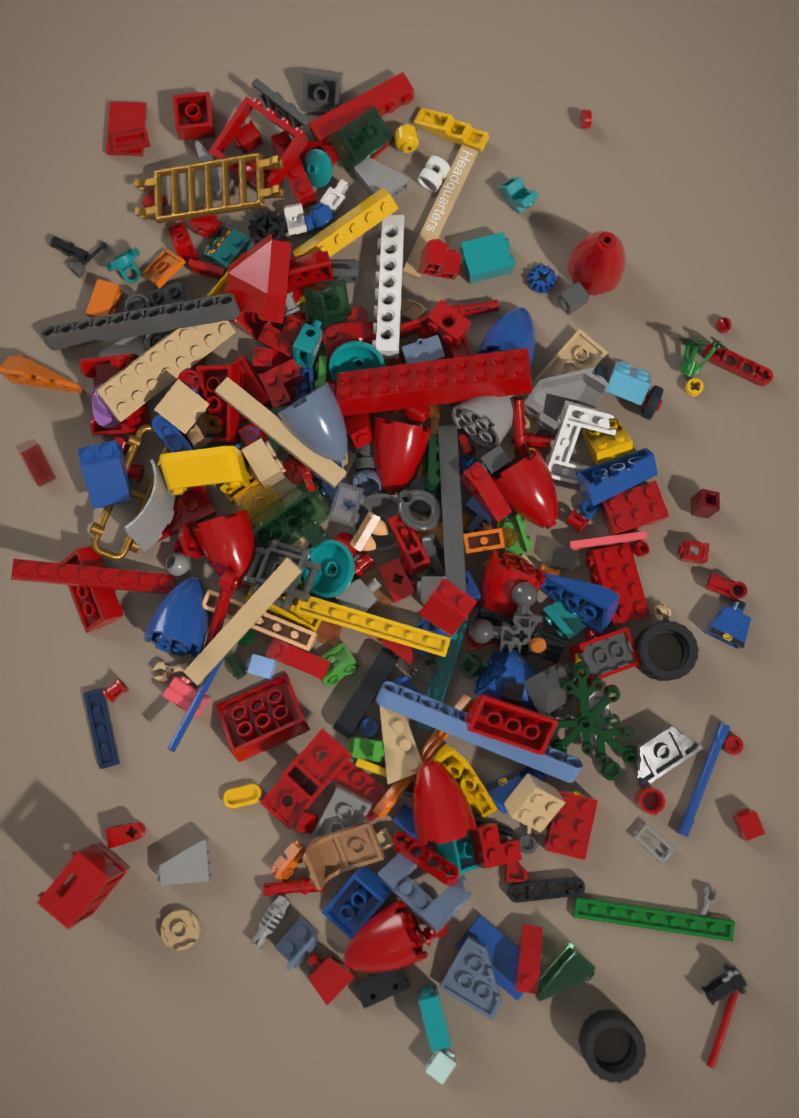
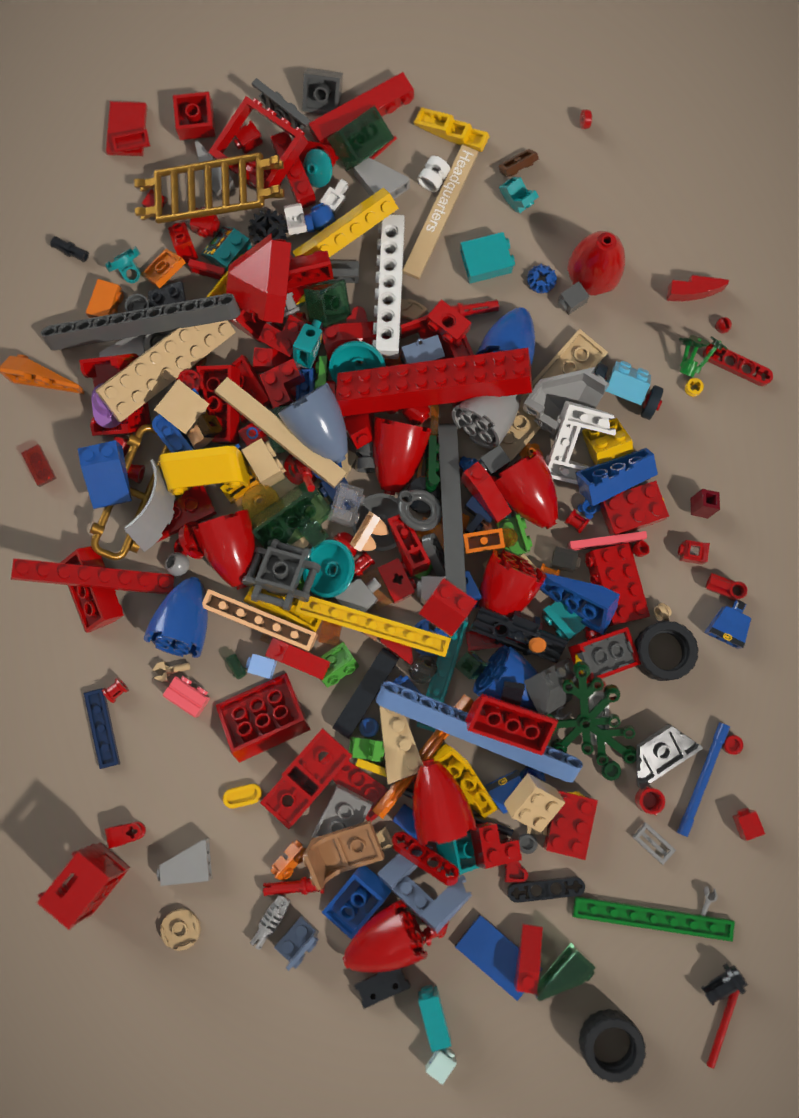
(79, 268): hinge -> none
(193, 708): blue piece -> none
(227, 584): red piece -> none
(243, 621): tan tile -> none
(247, 639): dark green plate -> none
(306, 822): red tile -> none
(328, 976): red torso -> none
(367, 480): sand blue hair -> none
(406, 137): yellow head -> none
(439, 261): red brick -> none
(468, 449): red tile -> none
(473, 979): sand blue plate -> none
(518, 162): none -> reddish brown plate
(519, 434): red pin -> none
(524, 596): dark grey piece -> none
(537, 440): red pin -> none
(696, 288): none -> red slope

